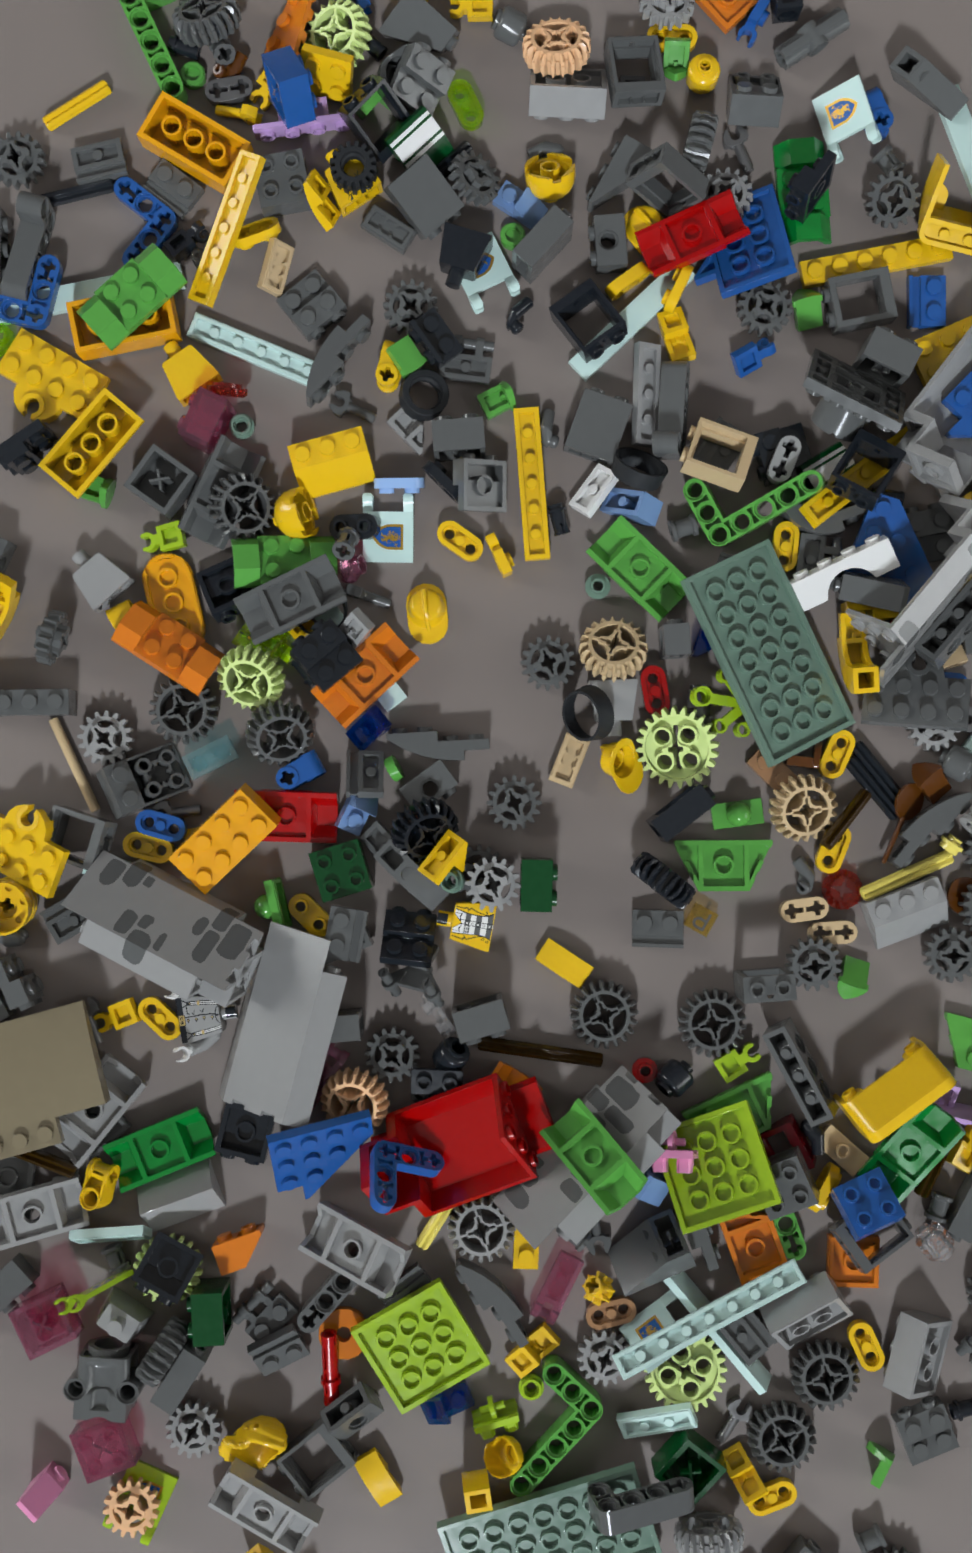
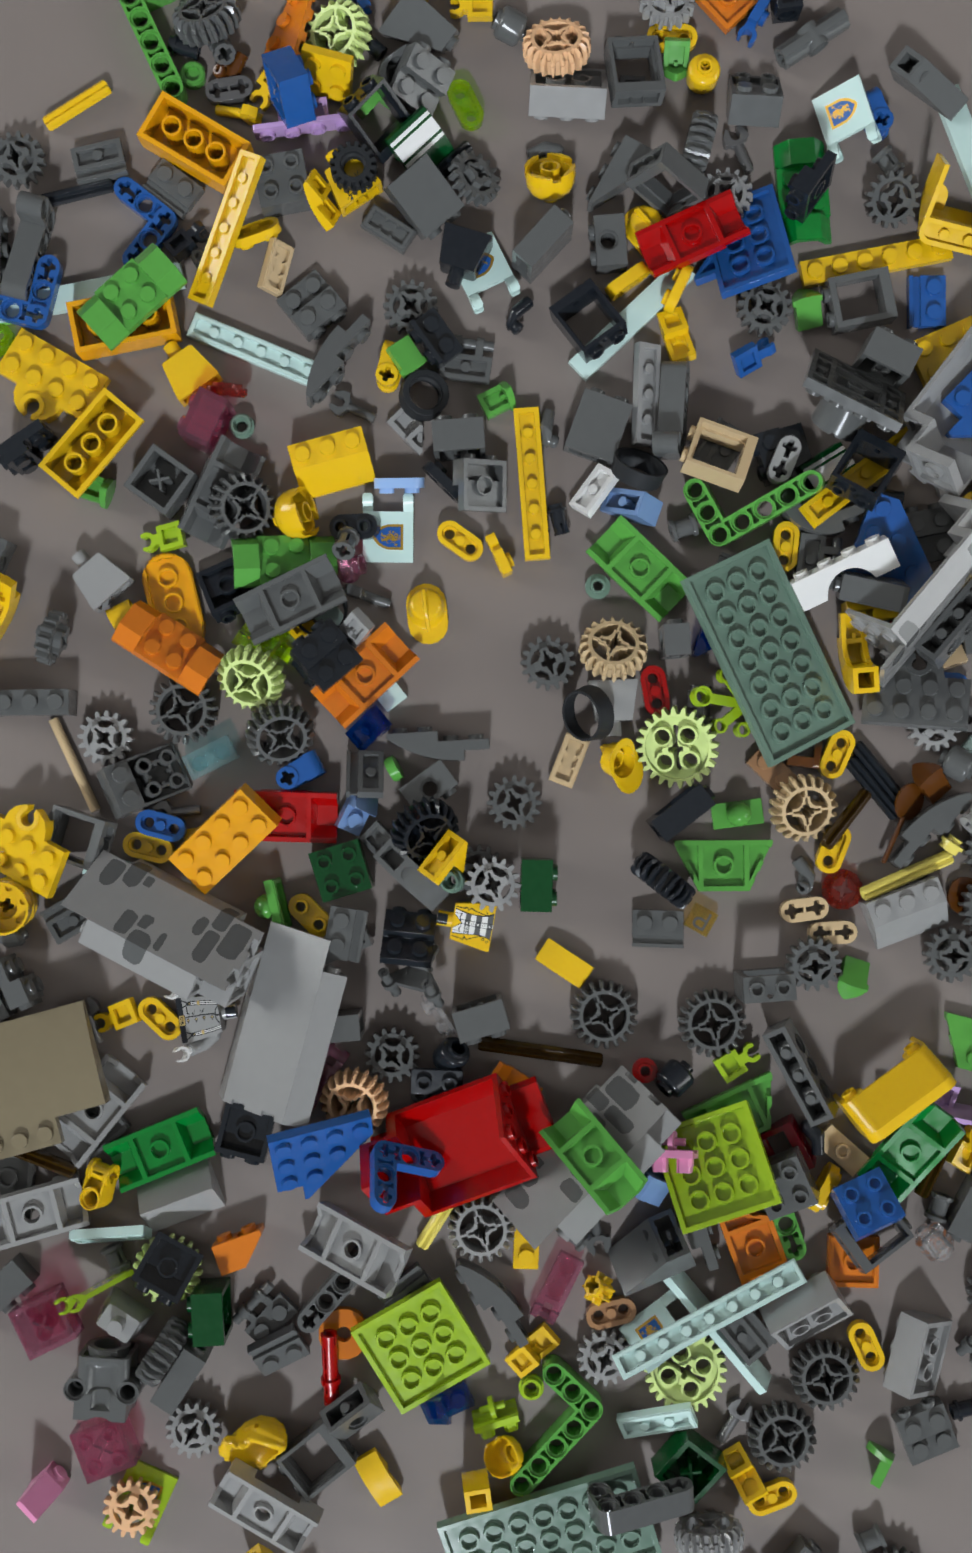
(511, 235): bright green tile -> none
(520, 204): medium blue slope -> none

